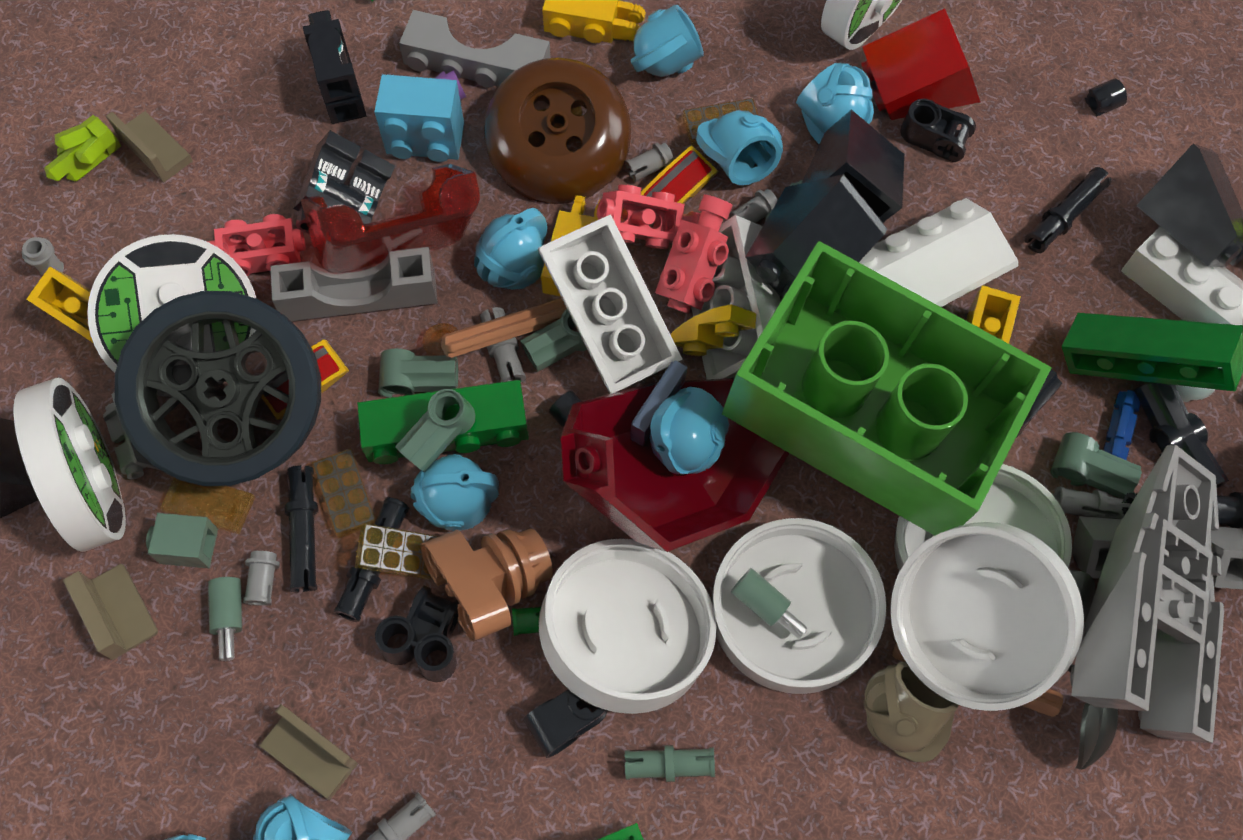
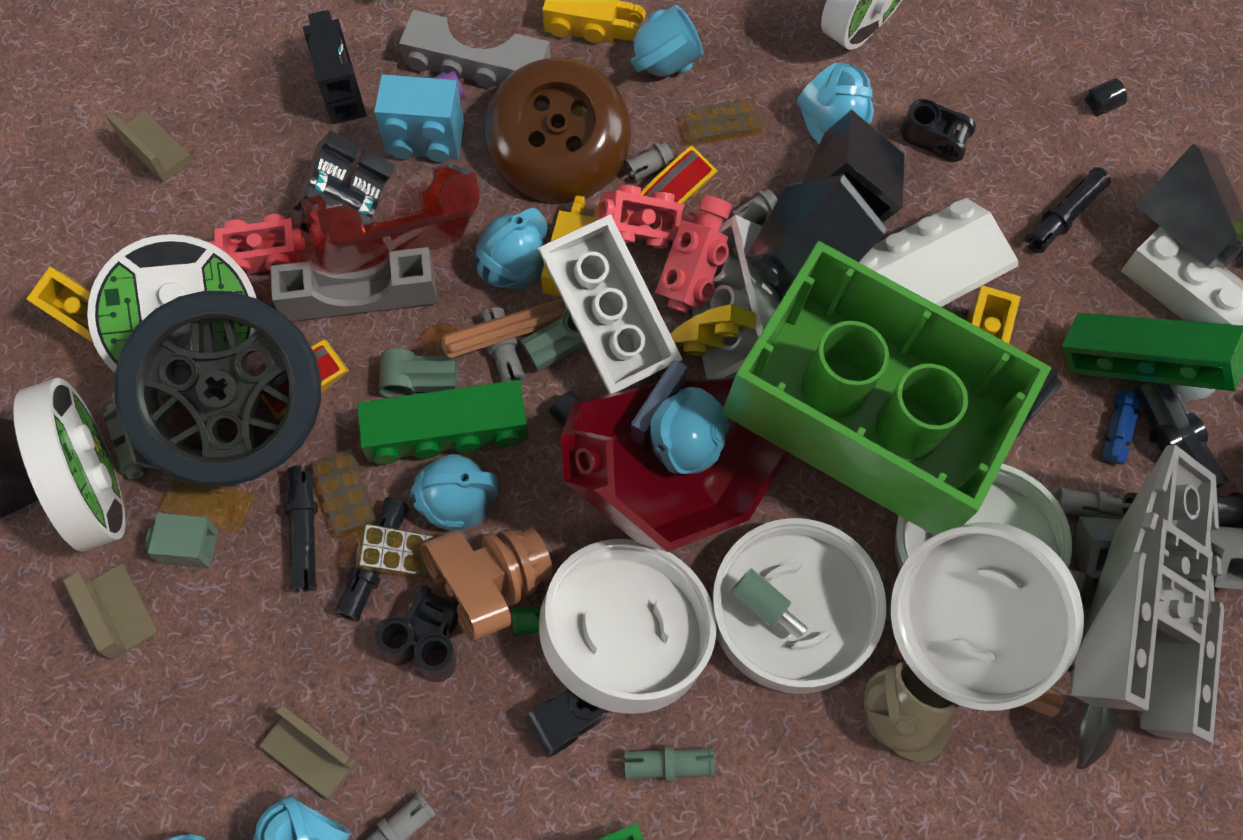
(40, 254): light grey pin -> none
(81, 149): lime rock -> none
(225, 613): sand green piece -> none
(260, 577): light grey pin -> none
(434, 433): sand green piece -> none
(740, 142): medium azure helmet -> none
(919, 64): red slope -> none
(1085, 463): sand green piece -> none

